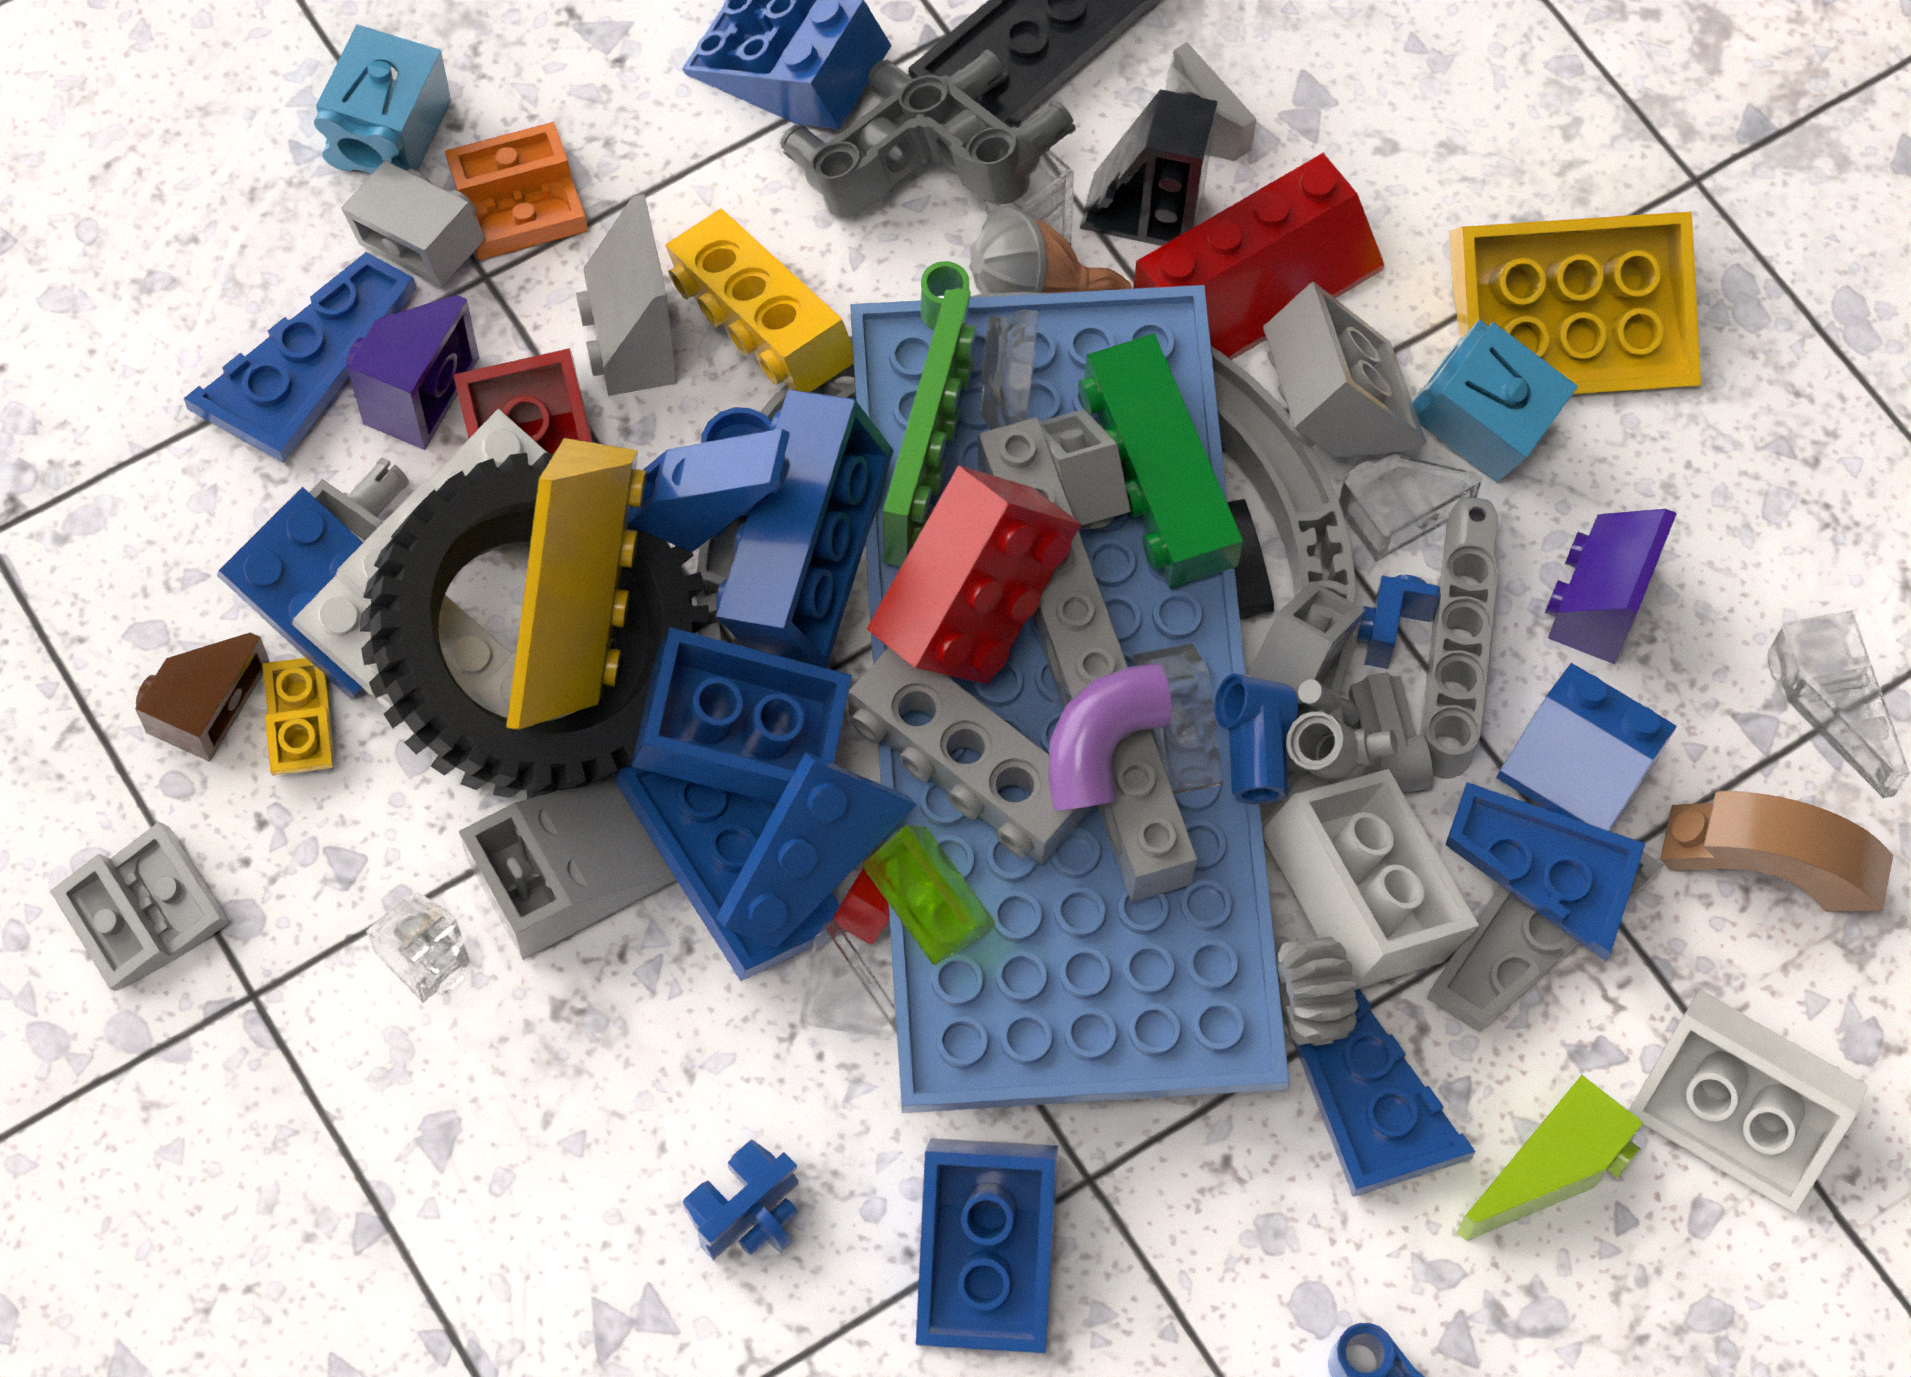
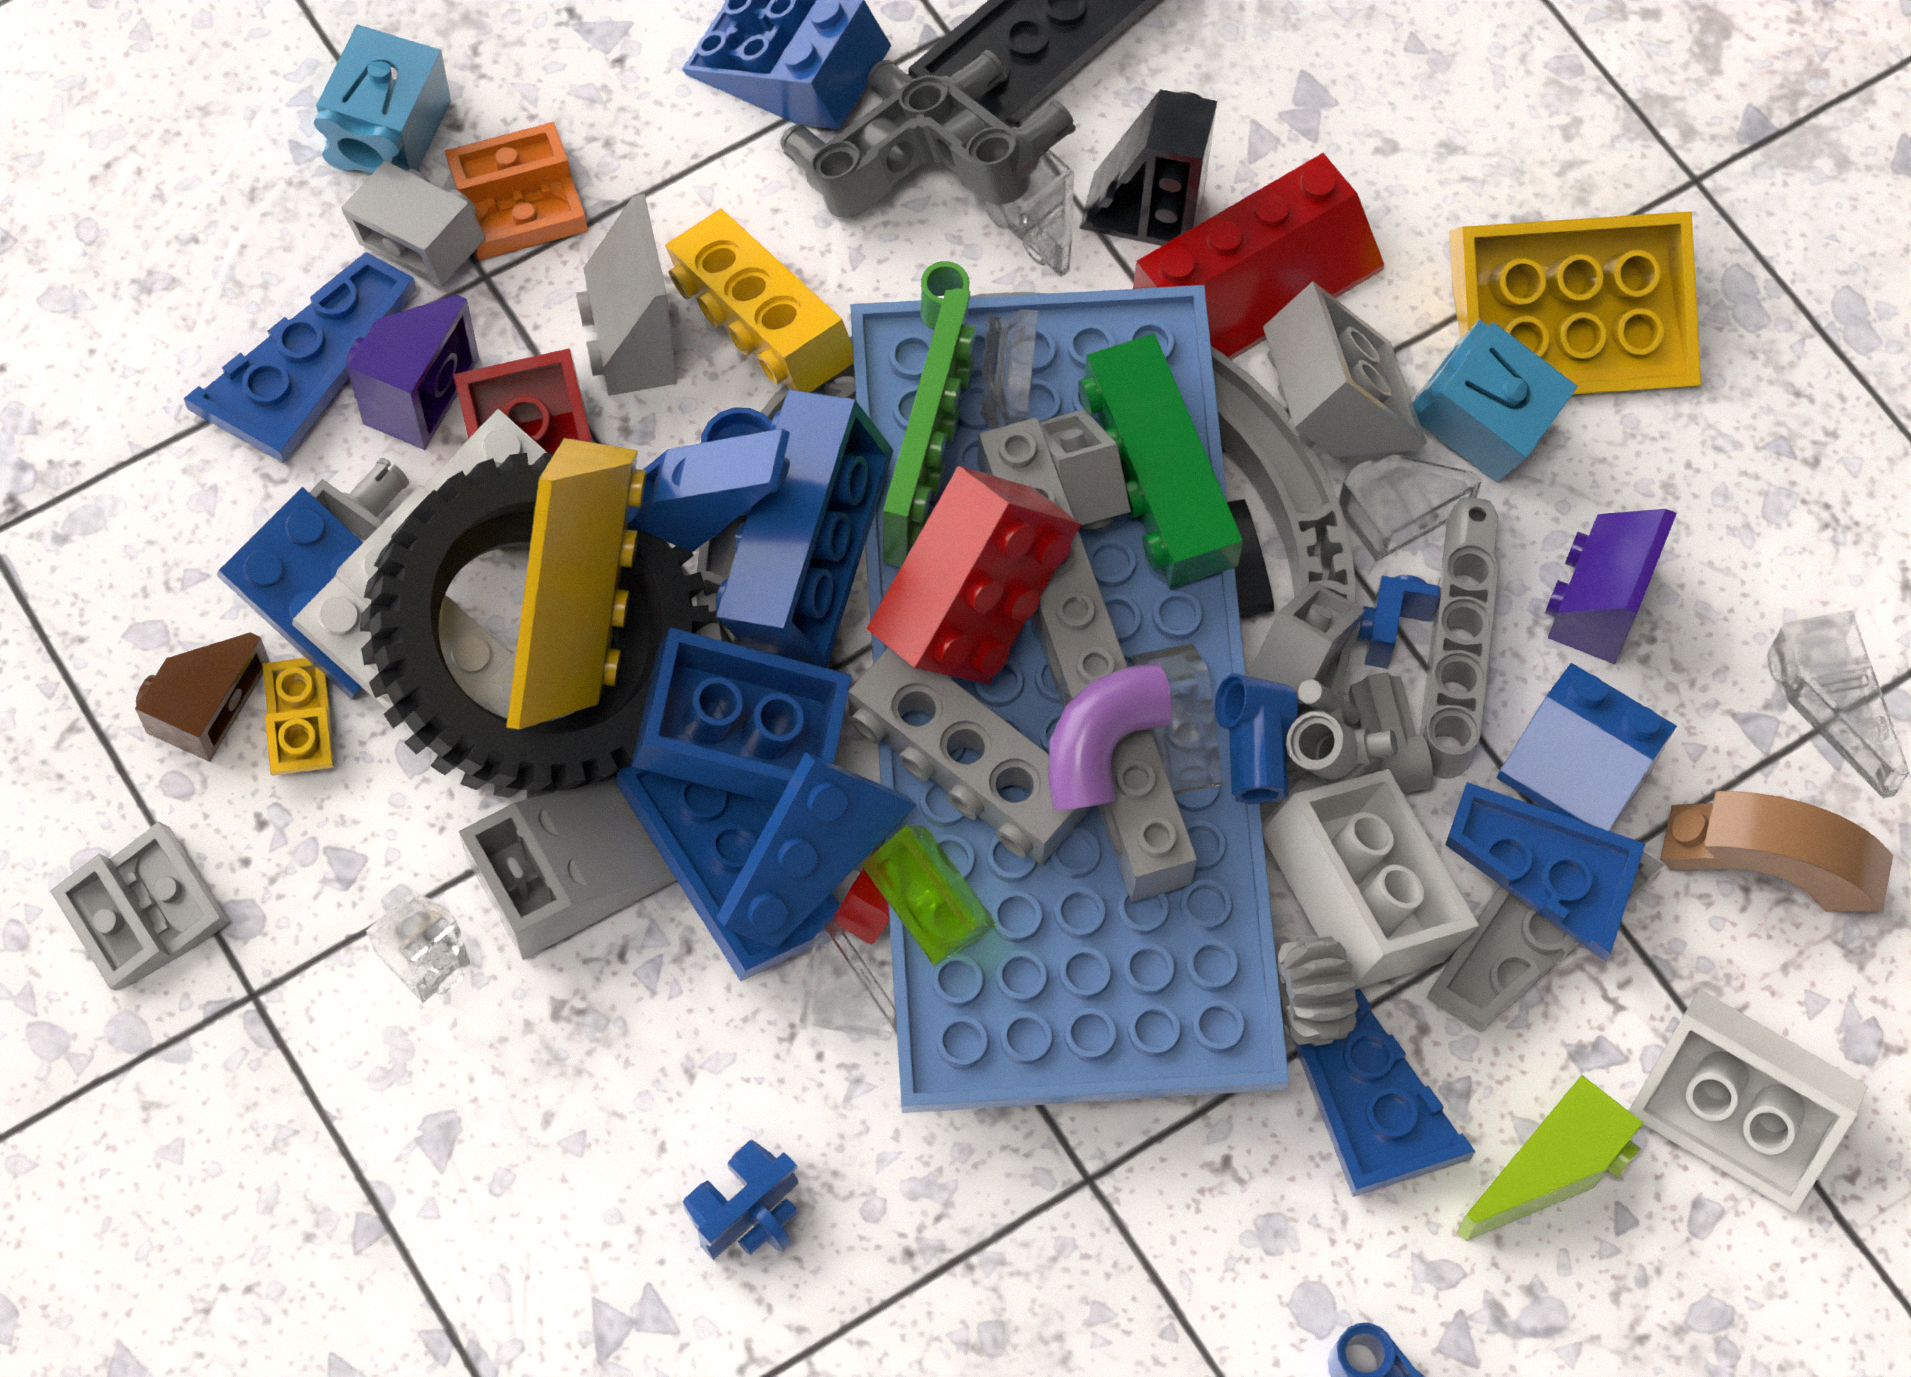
(986, 1245): blue slope -> none
(1031, 256): light grey piece -> none
(1233, 121): light grey slope -> none

